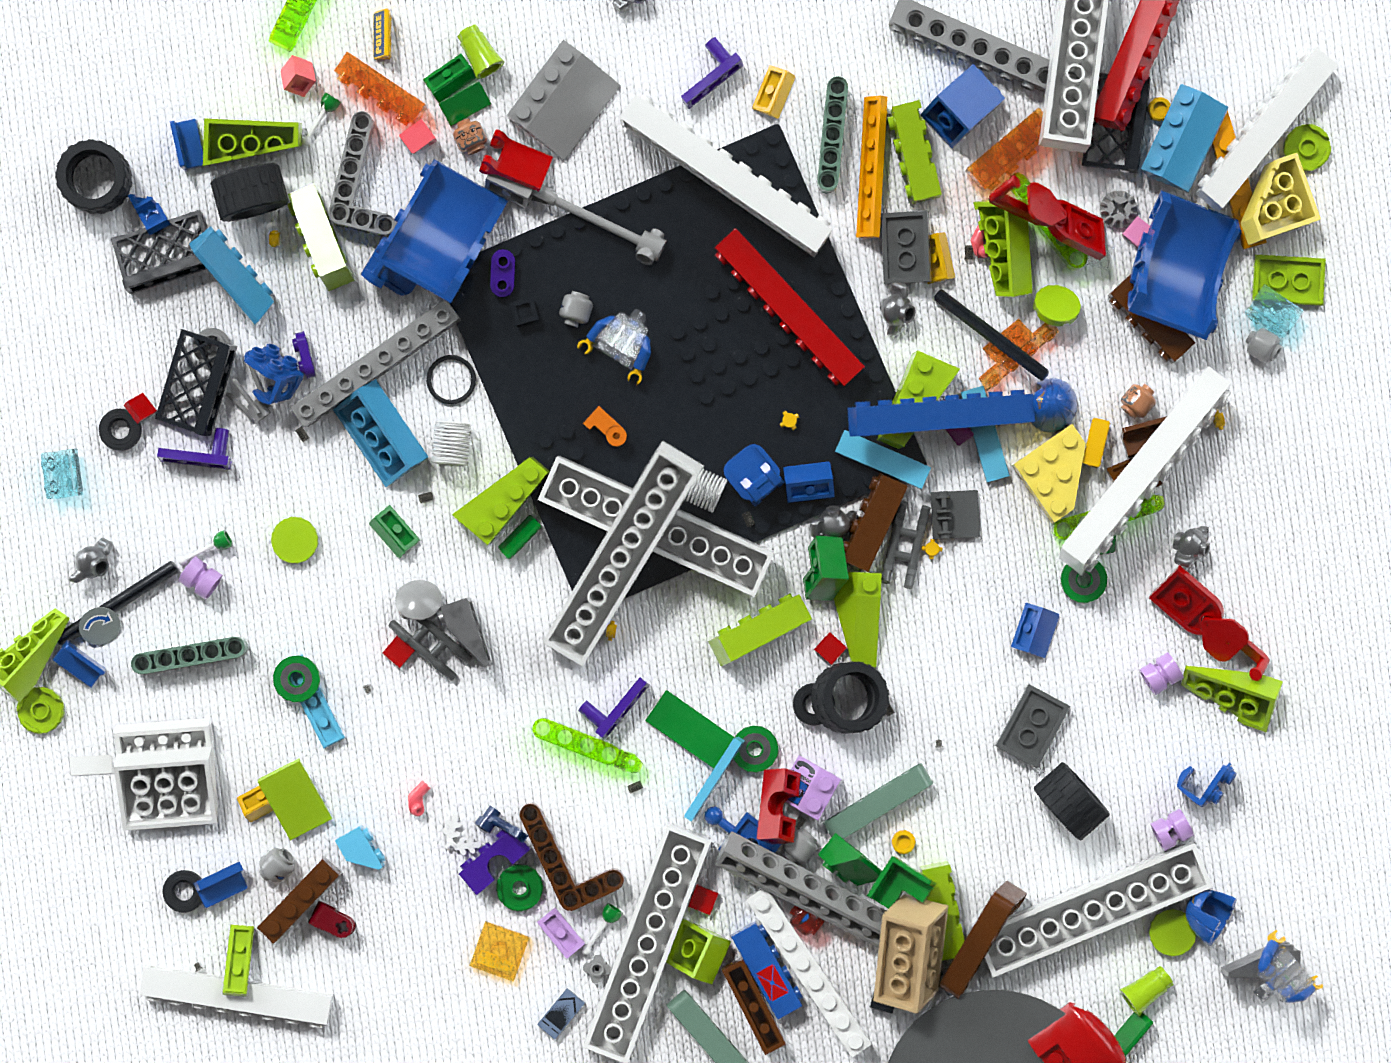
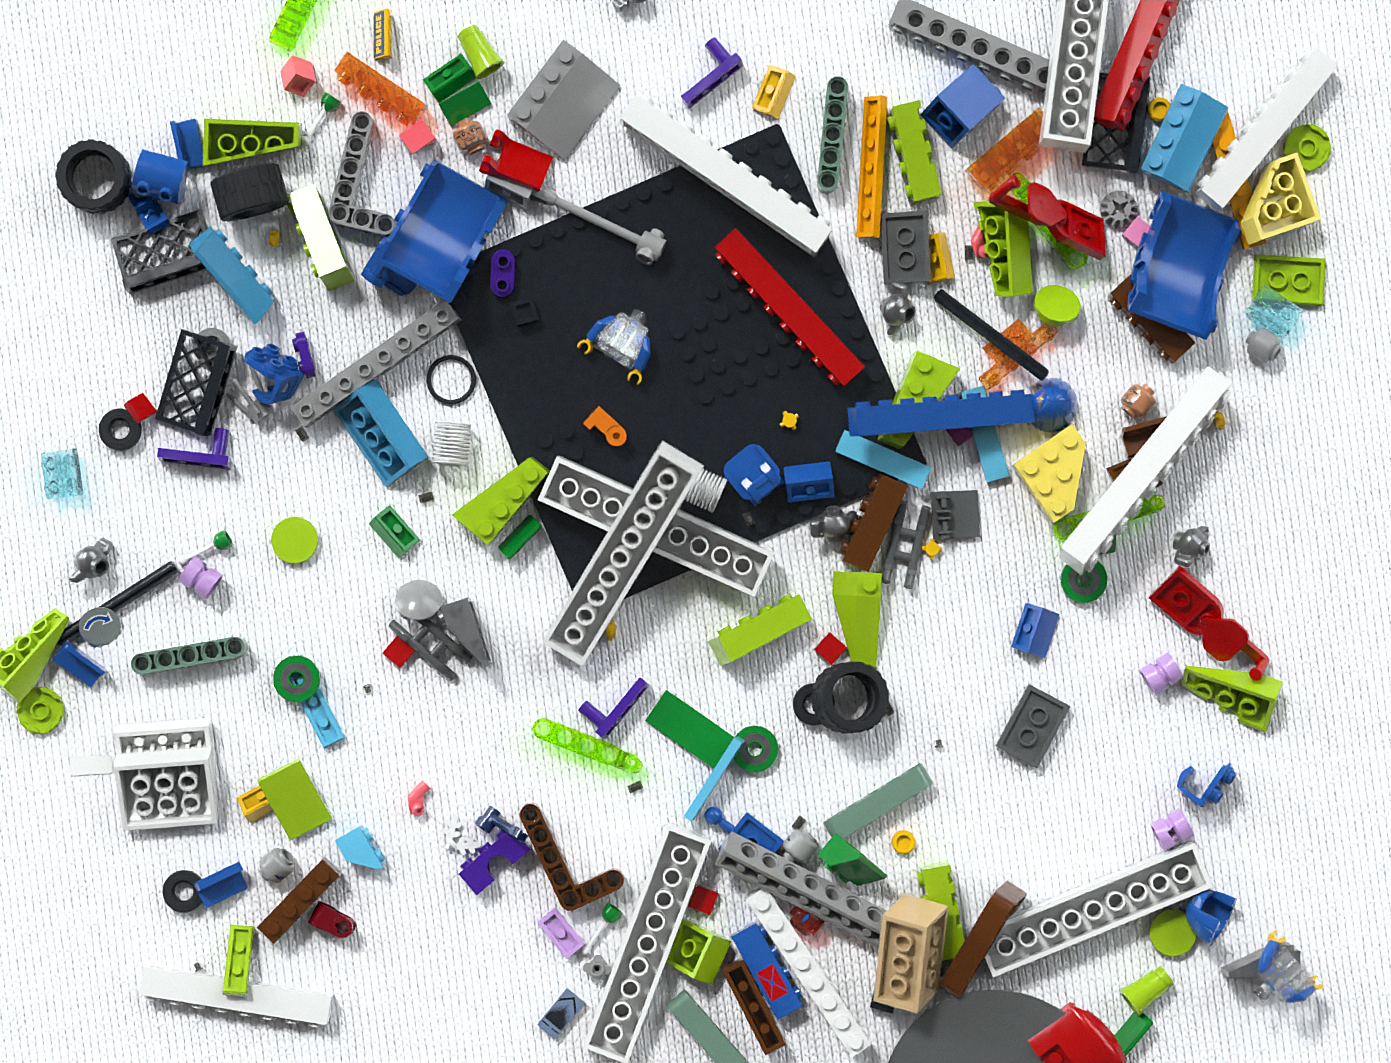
(160, 177): none -> blue brick
(499, 951): clear yellow tile -> none
(516, 901): green tile -> none
(576, 309): light grey head -> none
(777, 788): red arch -> none
(815, 787): lavender slope -> none
(827, 569): green panel -> none
(896, 879): green panel -> none
(1071, 801): black tyre -> none
(1096, 442): yellow slope -> none

